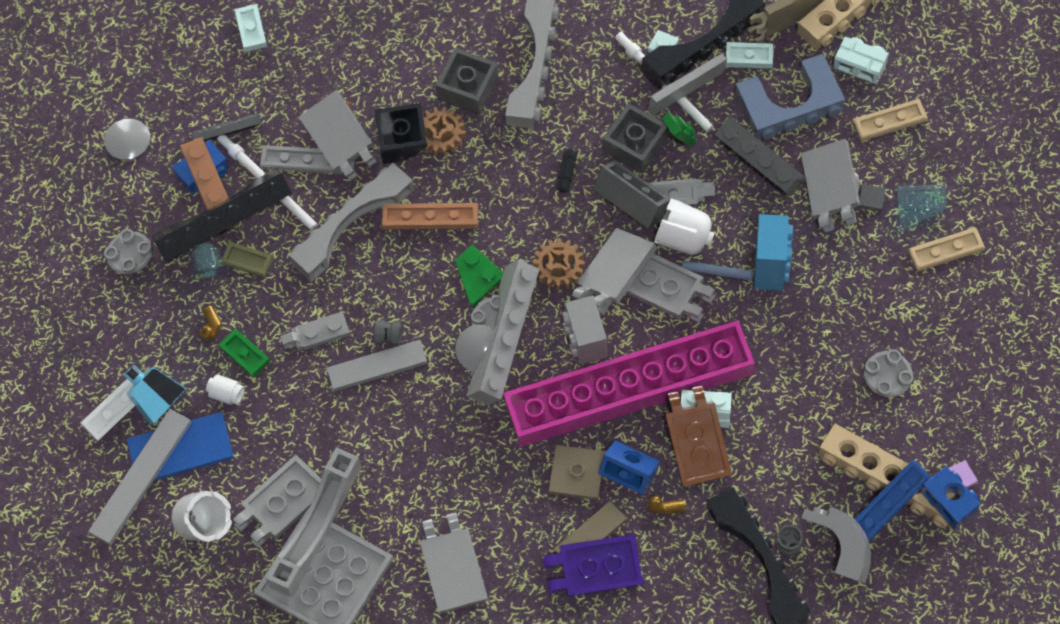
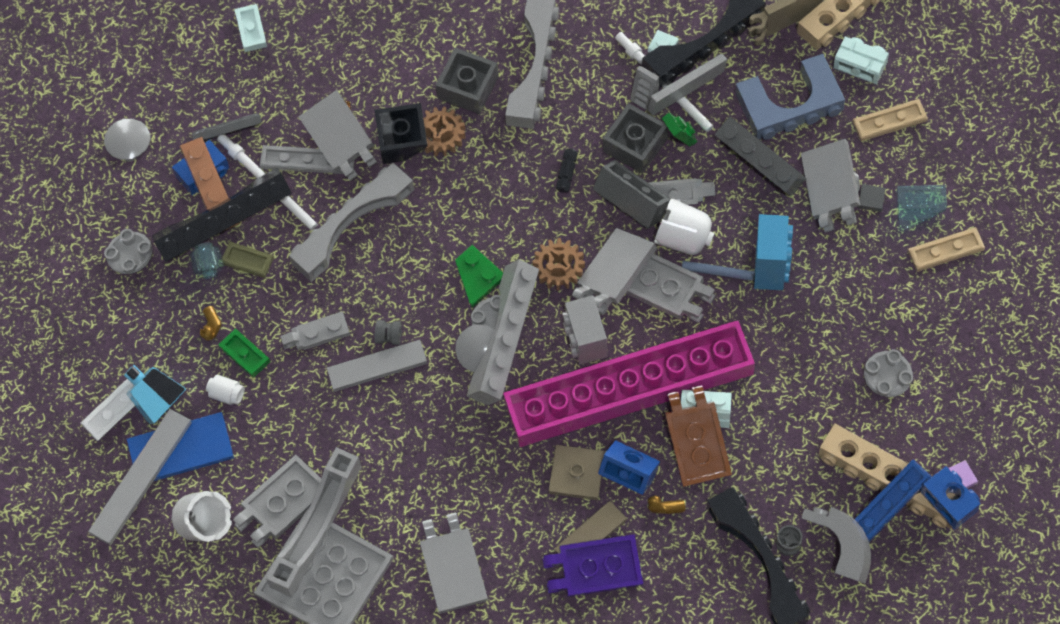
(430, 216): nougat plate -> none
(644, 87): none -> light grey slope
(749, 55): light aqua plate -> none

